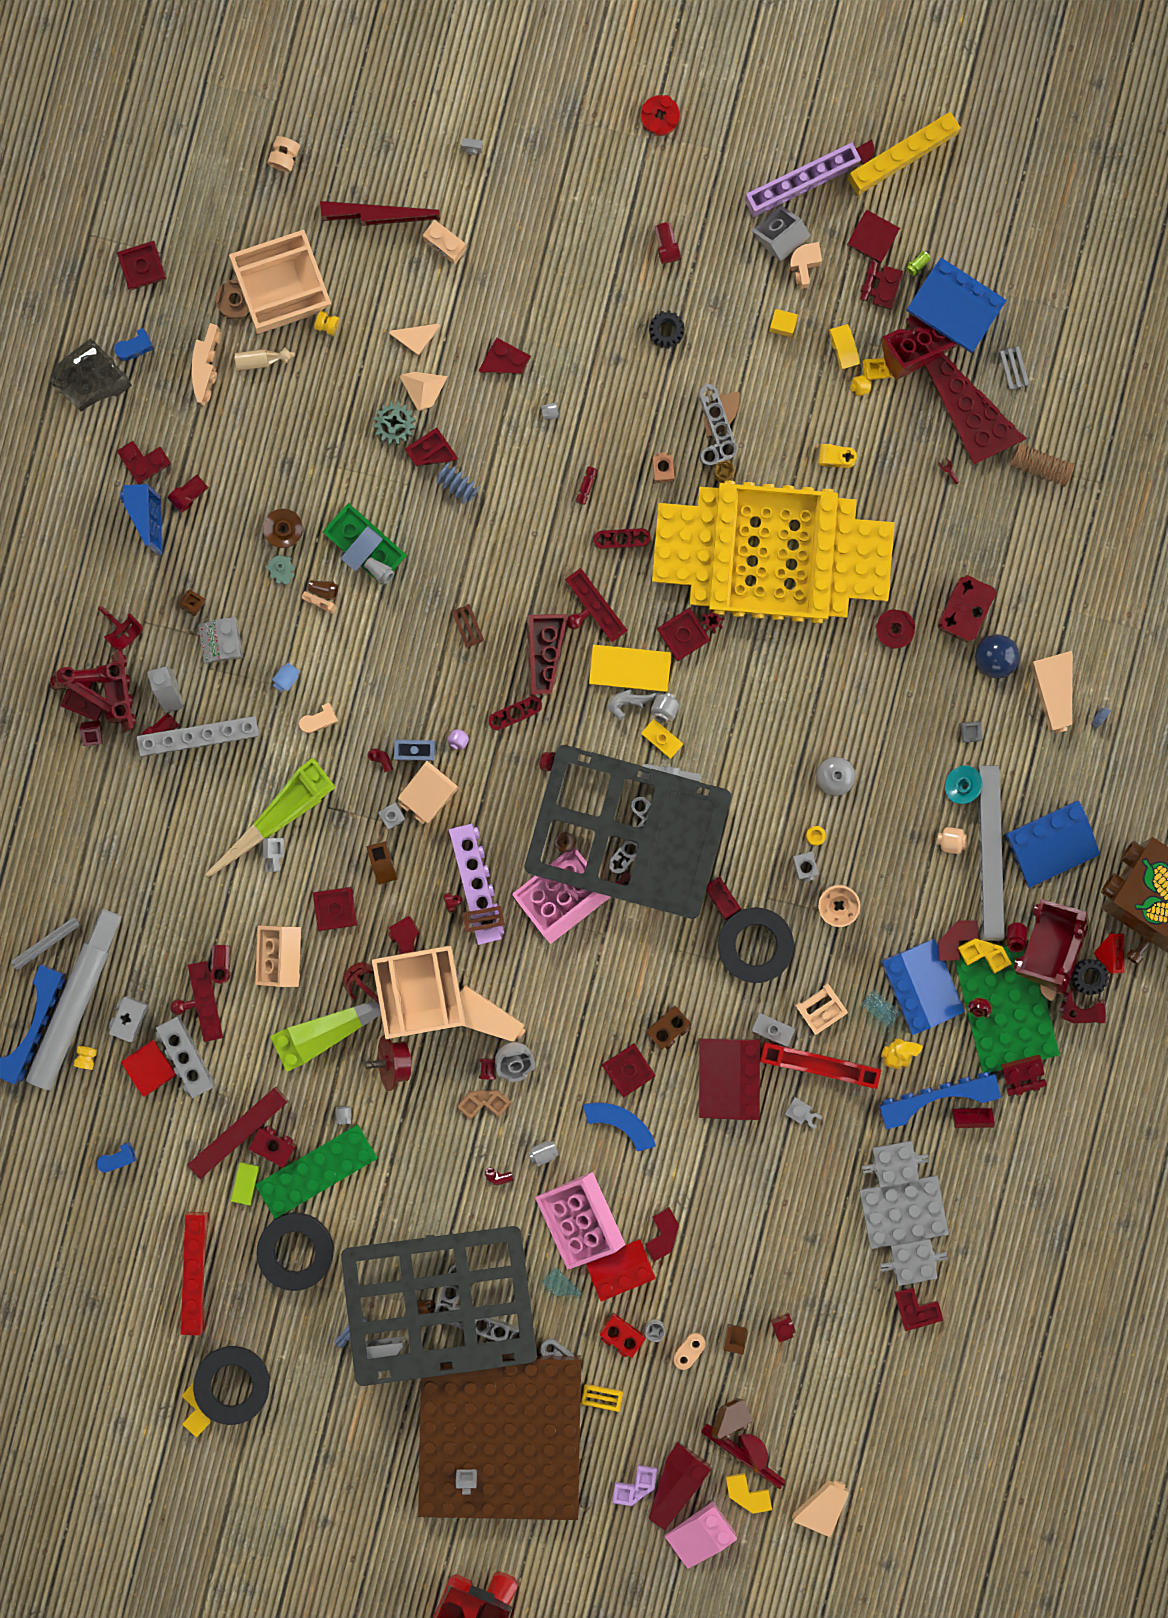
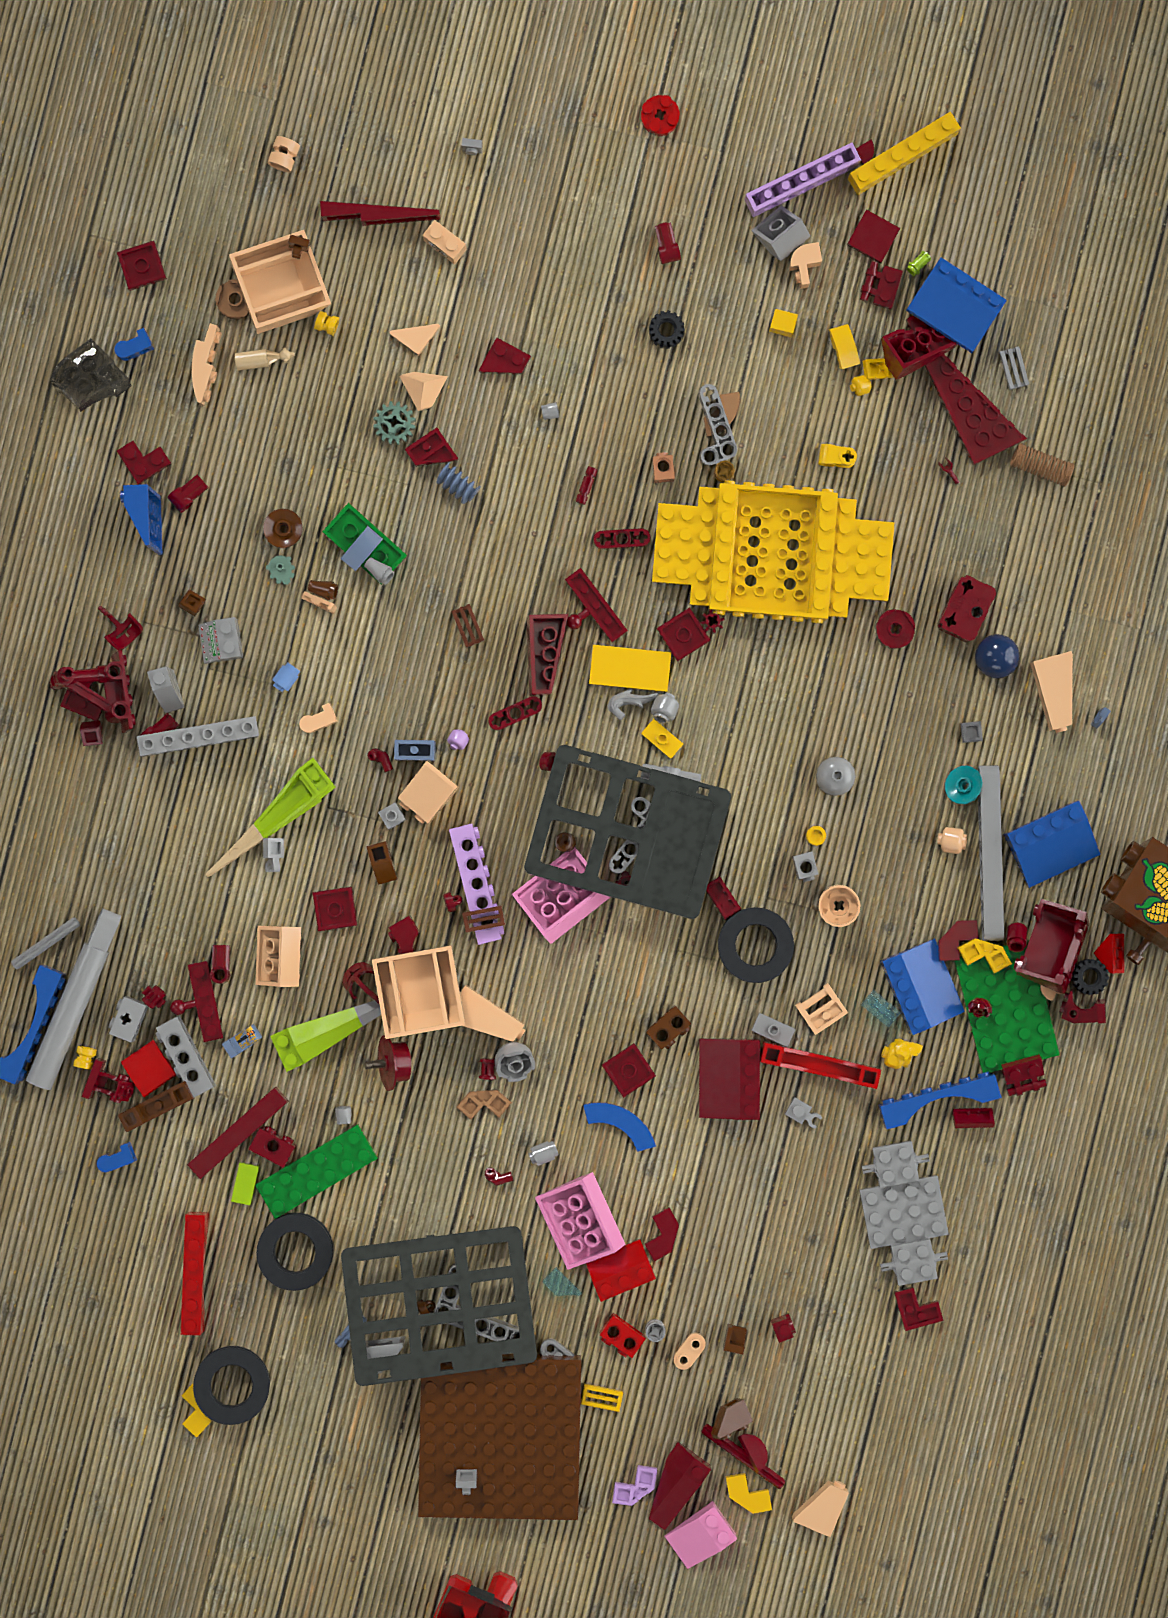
(98, 1079): none -> dark red tile
(154, 997): none -> dark red gear
(155, 1106): none -> reddish brown slope
(242, 1041): none -> sand blue leg
(298, 244): none -> reddish brown tile

